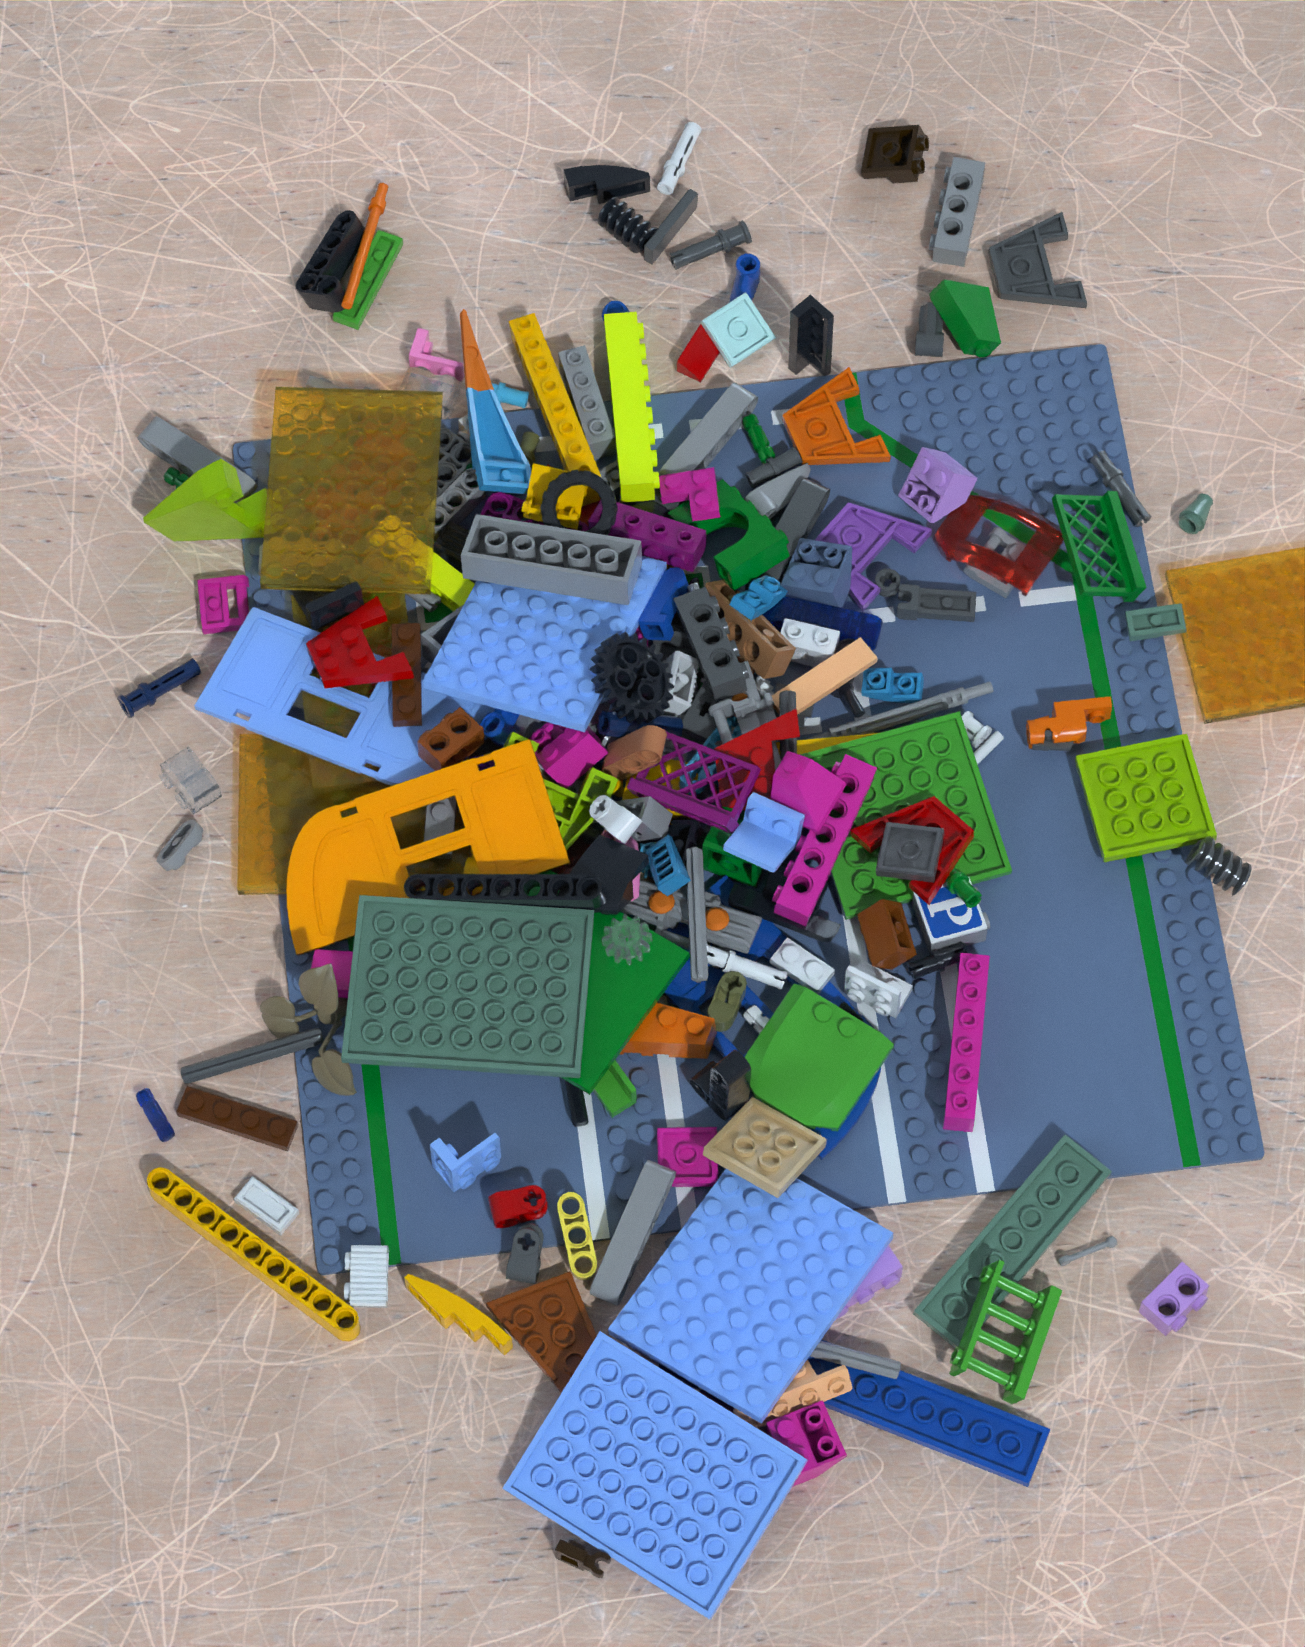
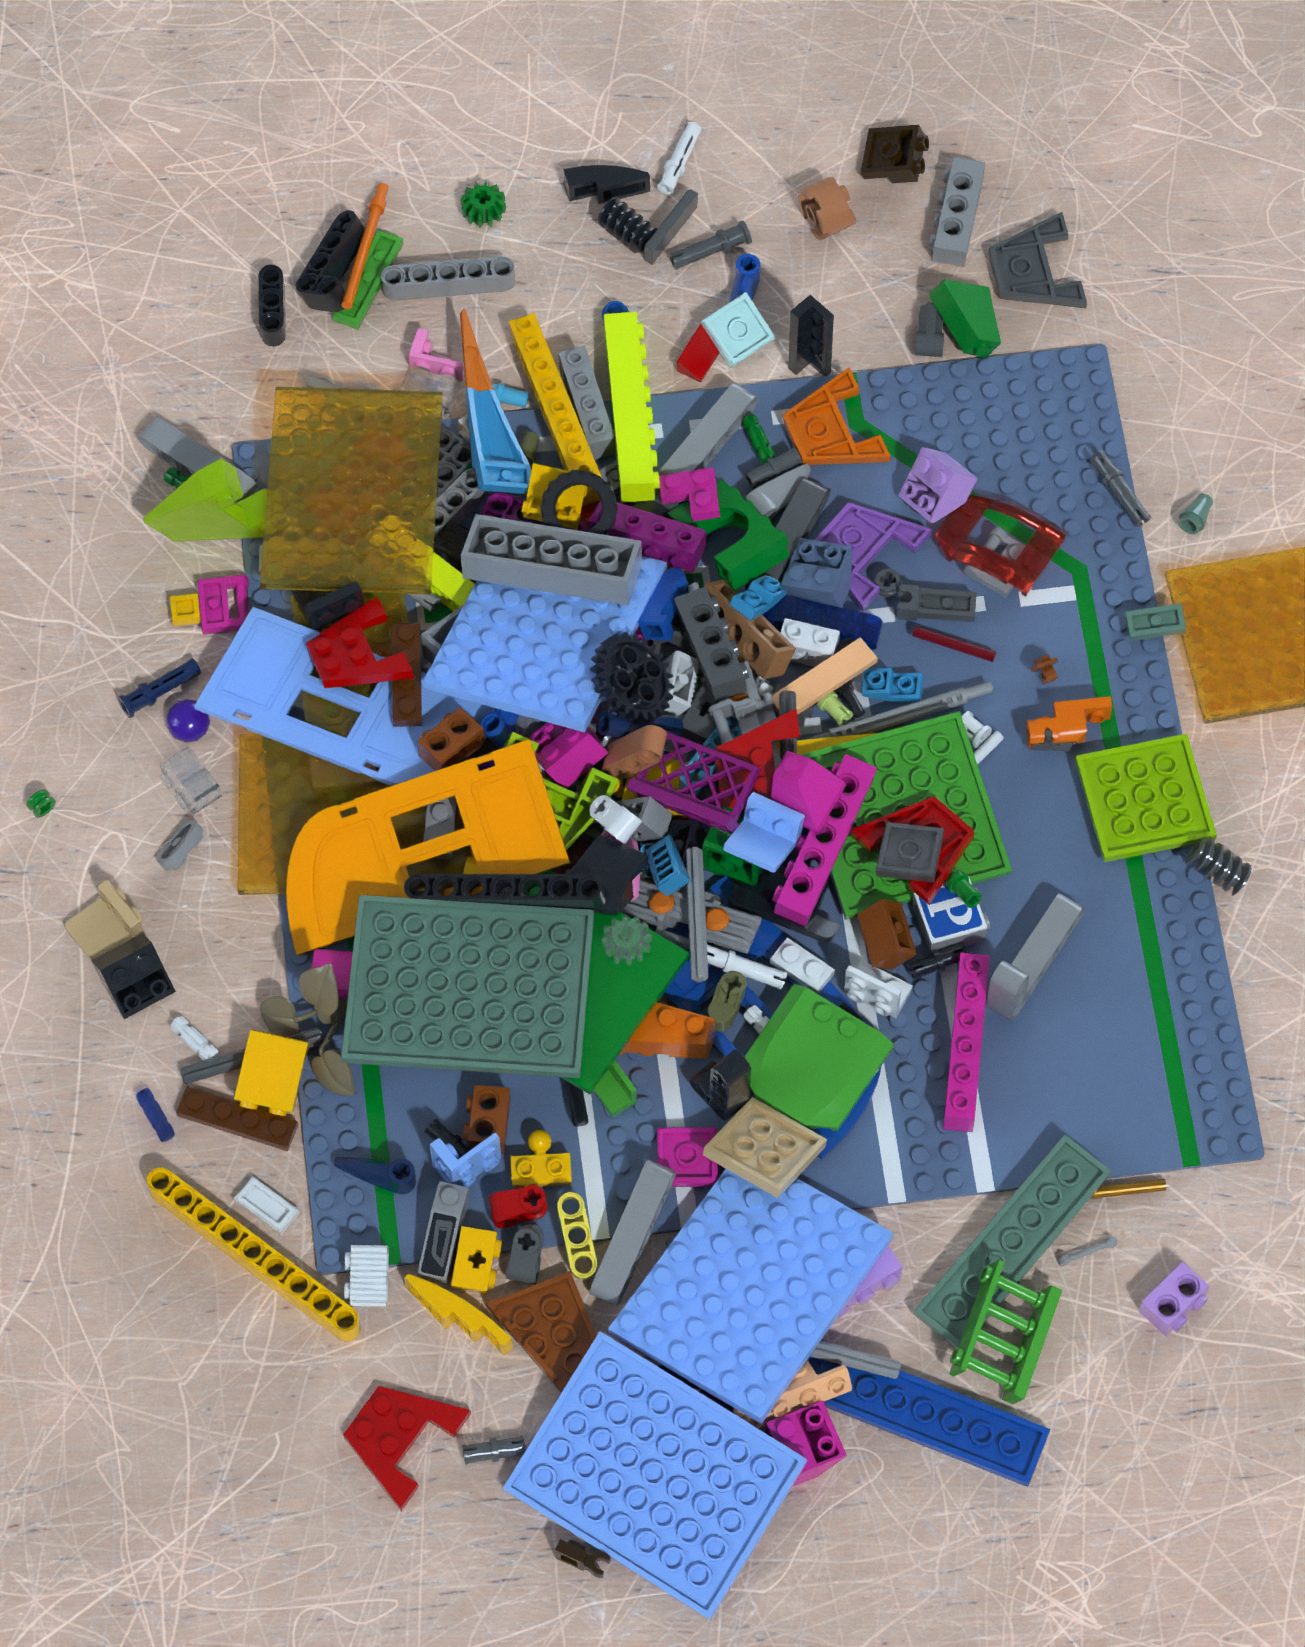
(41, 803): none -> green bush
(105, 923): none -> tan bracket
(133, 975): none -> black slope
(185, 609): none -> yellow plate
(186, 722): none -> dark purple hair
(193, 1038): none -> white axle
(271, 1072): none -> yellow brick
(272, 316): none -> black beam
(380, 1172): none -> dark blue piece
(389, 1428): none -> red wing
(436, 272): none -> light grey beam
(438, 1130): none -> black pin
(443, 1231): none -> slope
(472, 1242): none -> yellow brick
(483, 204): none -> green gear
(492, 1119): none -> dark orange brick
(493, 1449): none -> dark grey pin
(541, 1168): none -> yellow plate
(826, 207): none -> nougat brick
(835, 708): none -> yellowish green pin
(954, 644): none -> dark red bar
(1015, 982): none -> light grey beam
(1045, 668): none -> dark orange plate
(1117, 545): green fence -> none
(1130, 1188): none -> pearl gold bar

